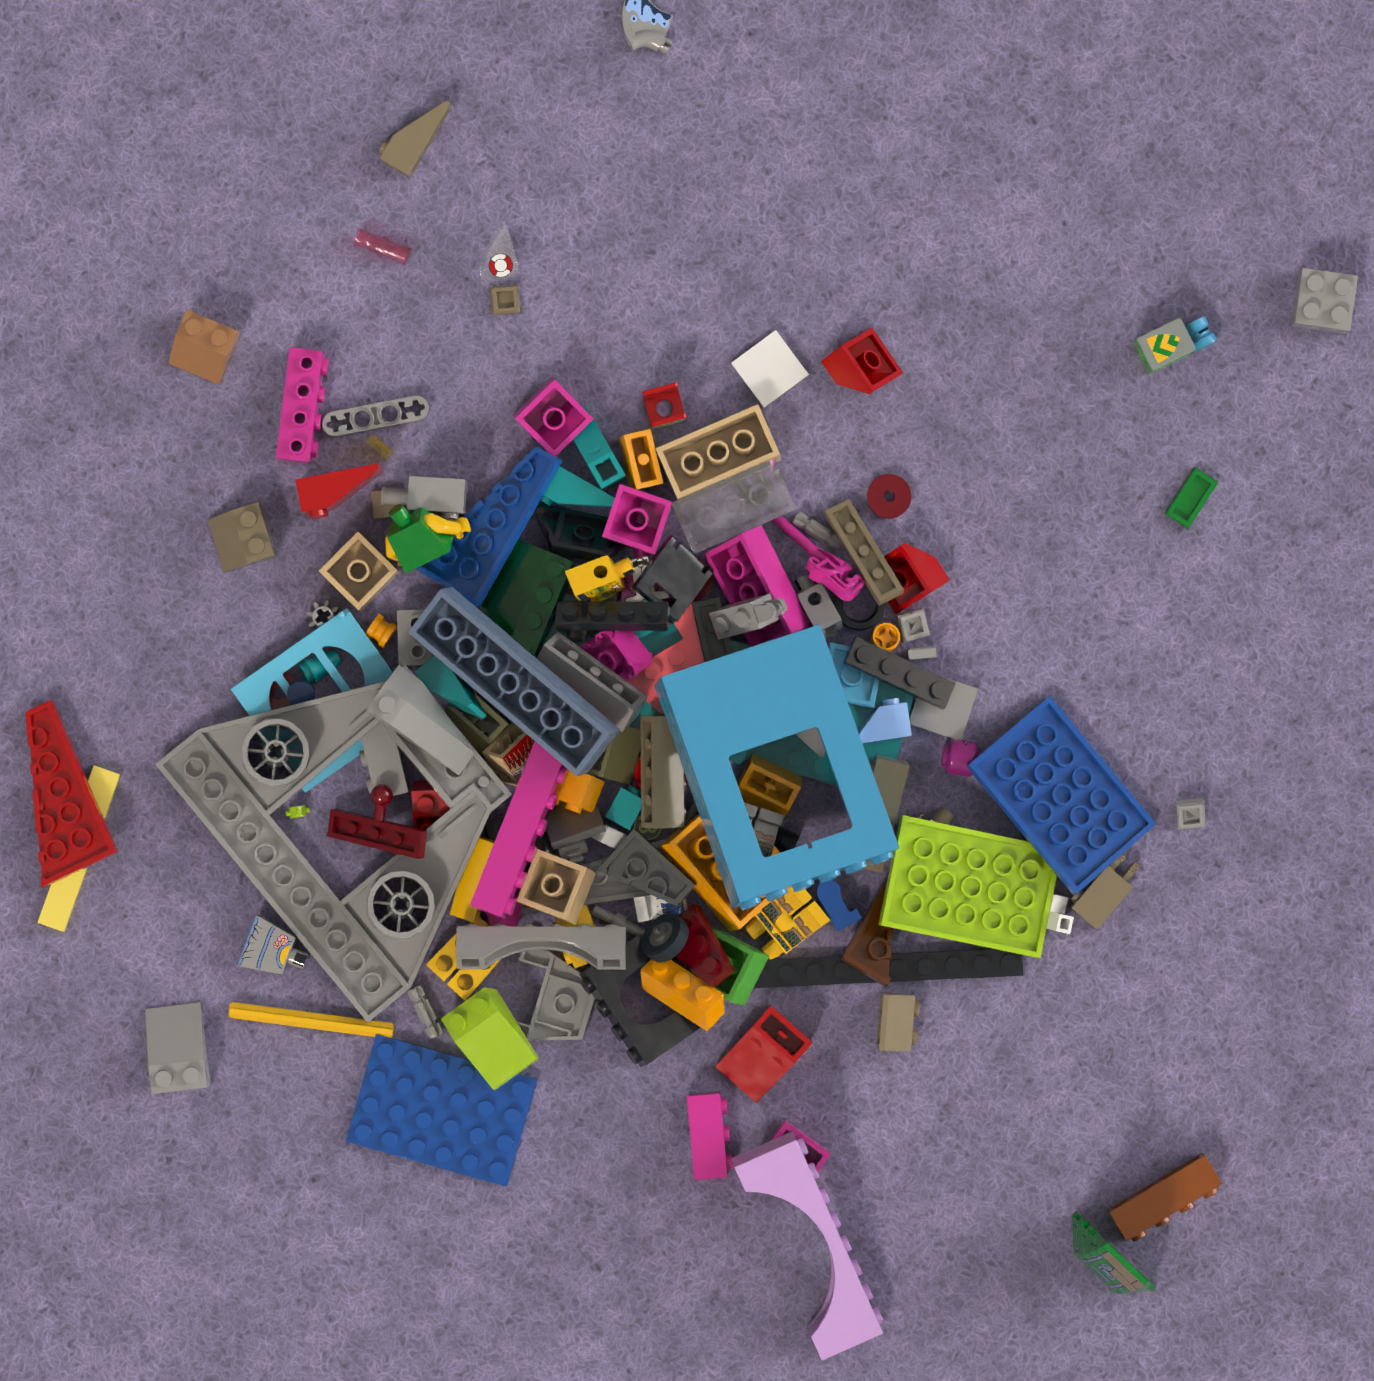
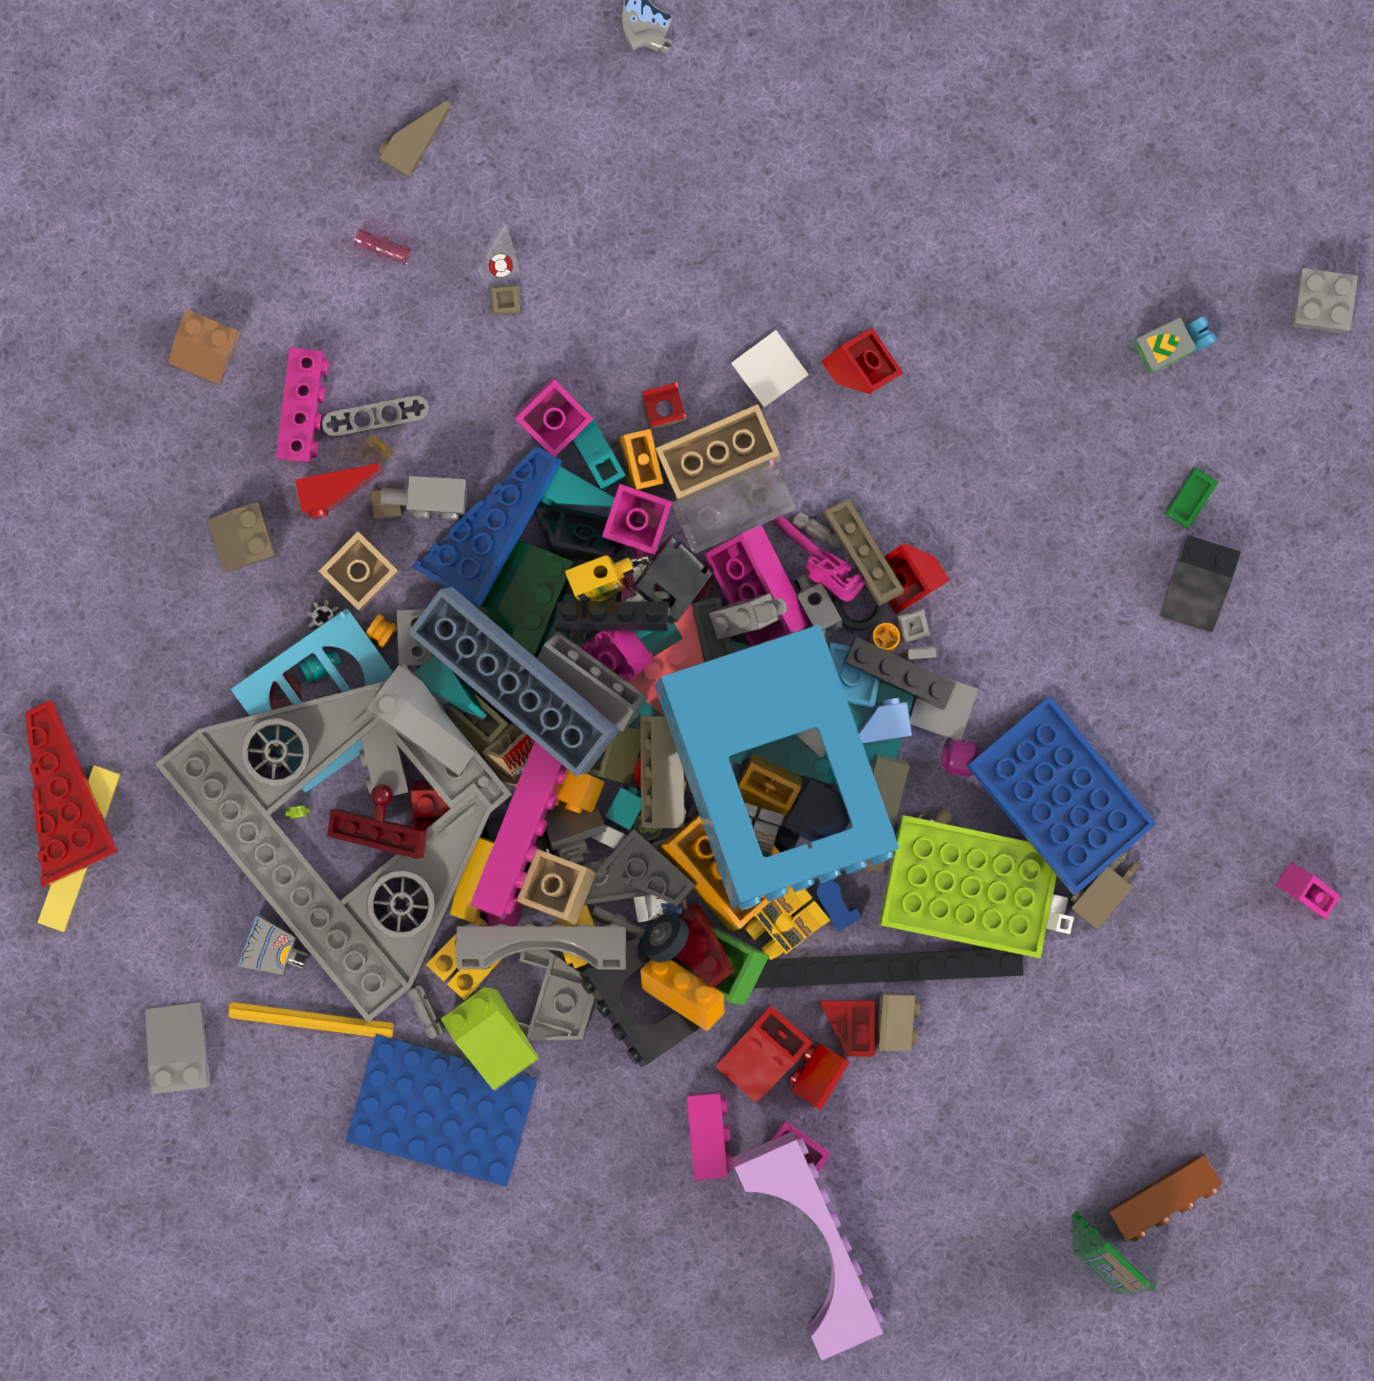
(300, 692): dark blue tile -> none
(420, 536): green torso -> none
(817, 813): none -> dark blue tile
(818, 1075): none -> red slope
(853, 1025): none -> red wing
(870, 944): reddish brown wing -> none
(898, 487): dark red piece -> none
(1190, 813): light grey tile -> none
(1199, 583): none -> black slope
(1307, 890): none -> dark pink slope

